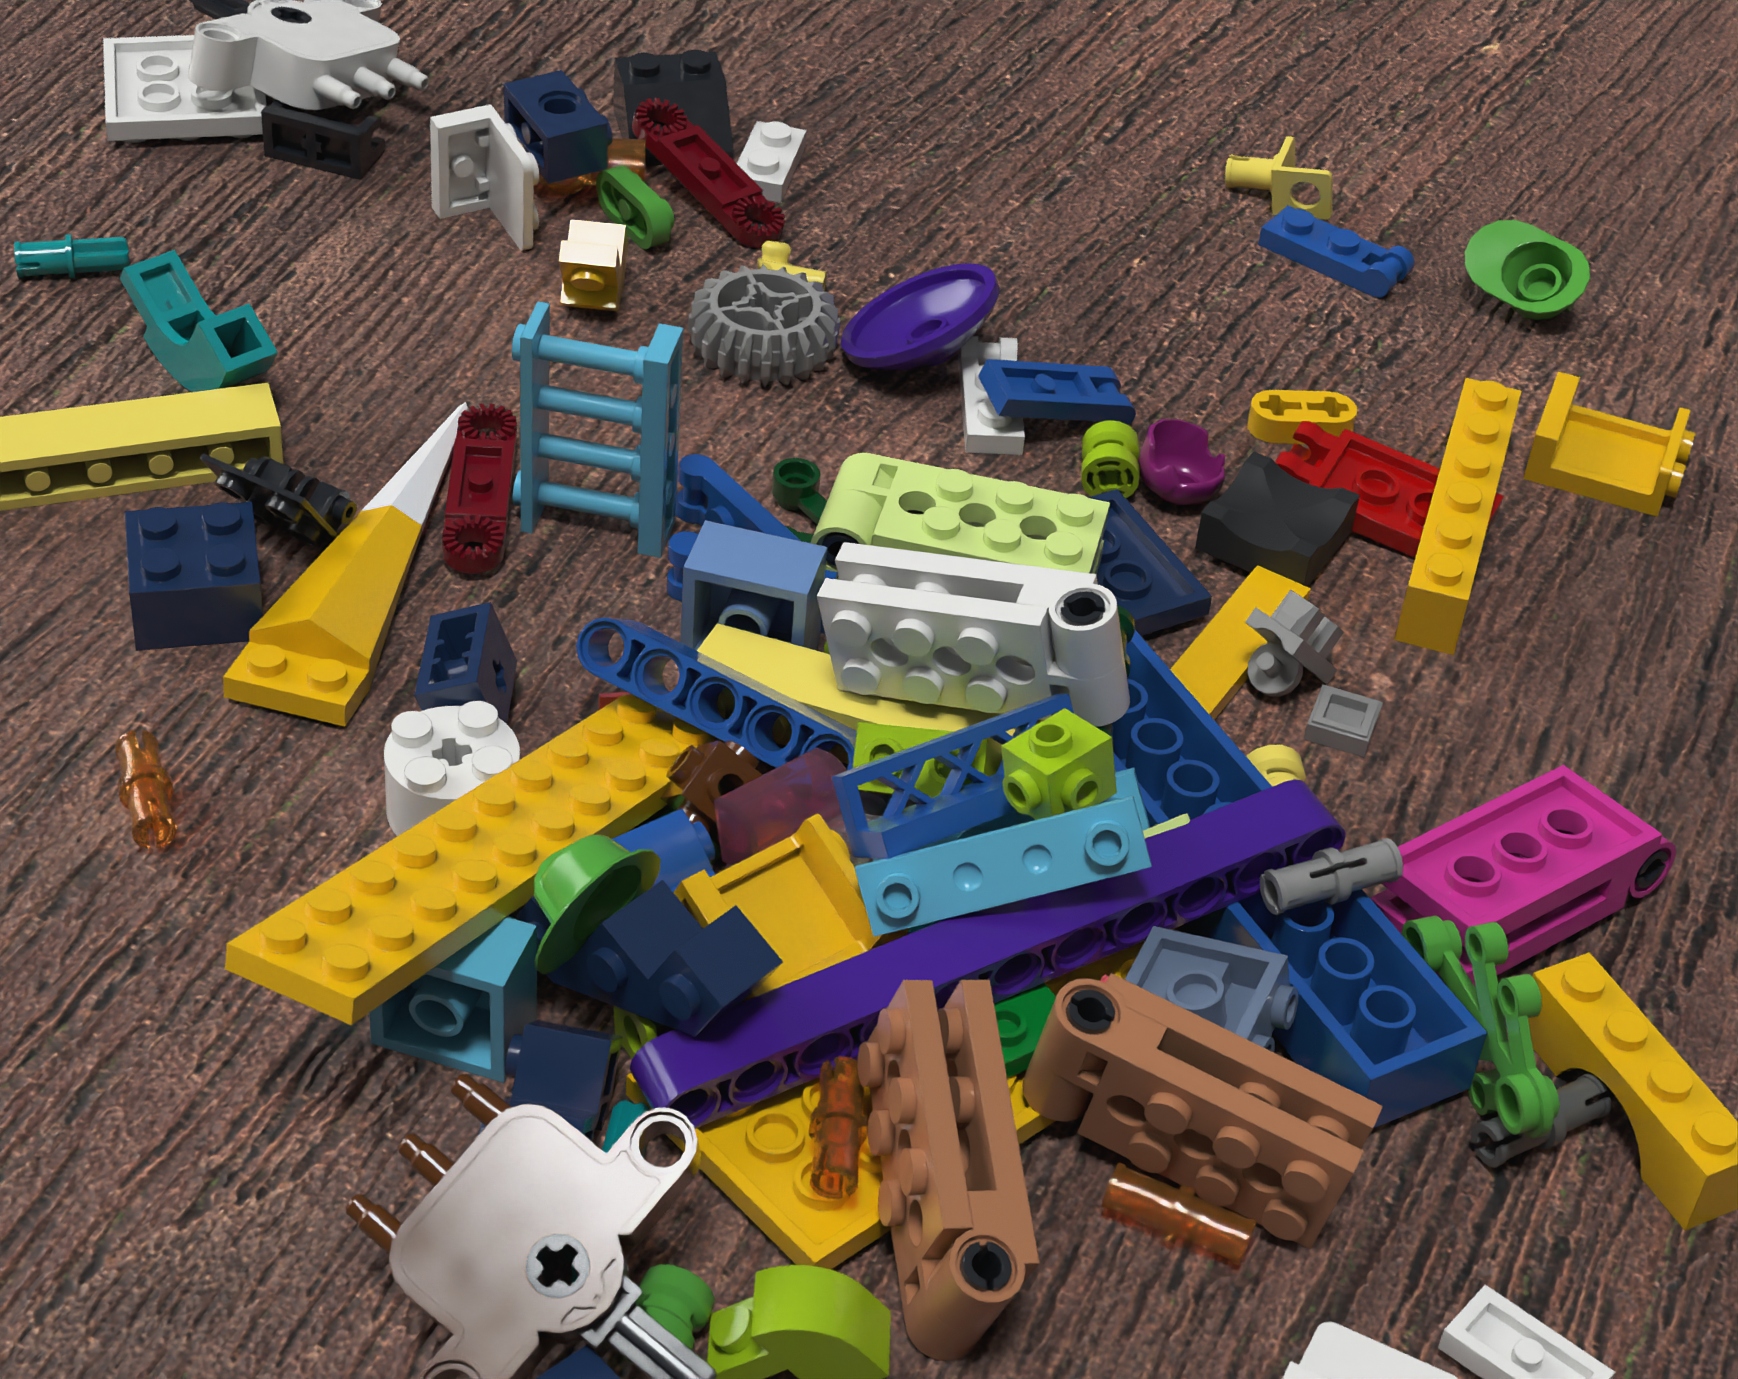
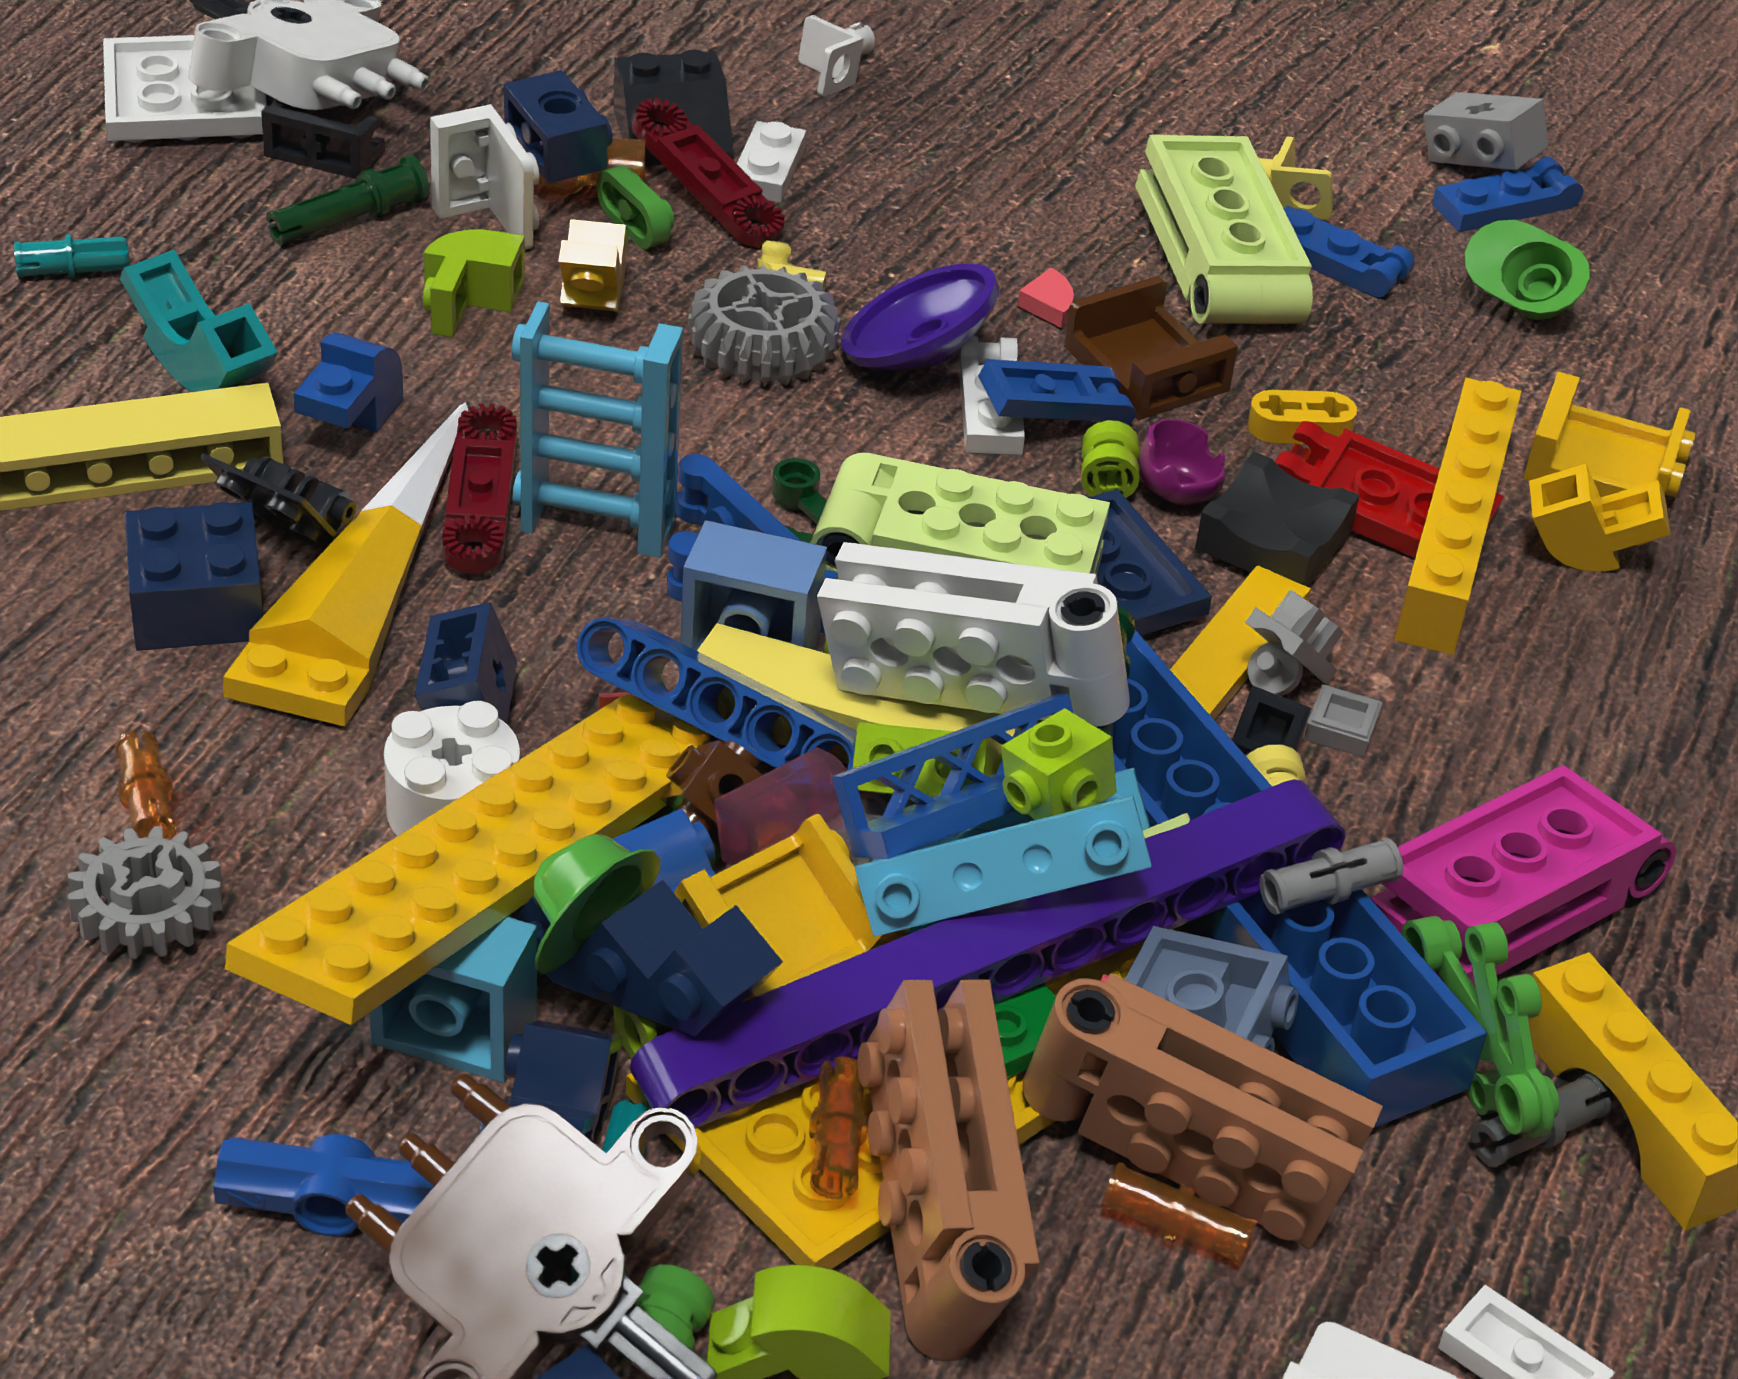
(145, 892): none -> light grey gear
(315, 1180): none -> blue piece
(352, 384): none -> blue brick
(370, 194): none -> dark green pin
(471, 270): none -> lime brick
(834, 52): none -> white bracket
(1048, 297): none -> coral tile
(1148, 348): none -> reddish brown panel
(1225, 231): none -> yellowish green hinge
(1270, 721): none -> black slope
(1486, 130): none -> light grey brick
(1508, 196): none -> blue plate
(1589, 528): none -> yellow brick

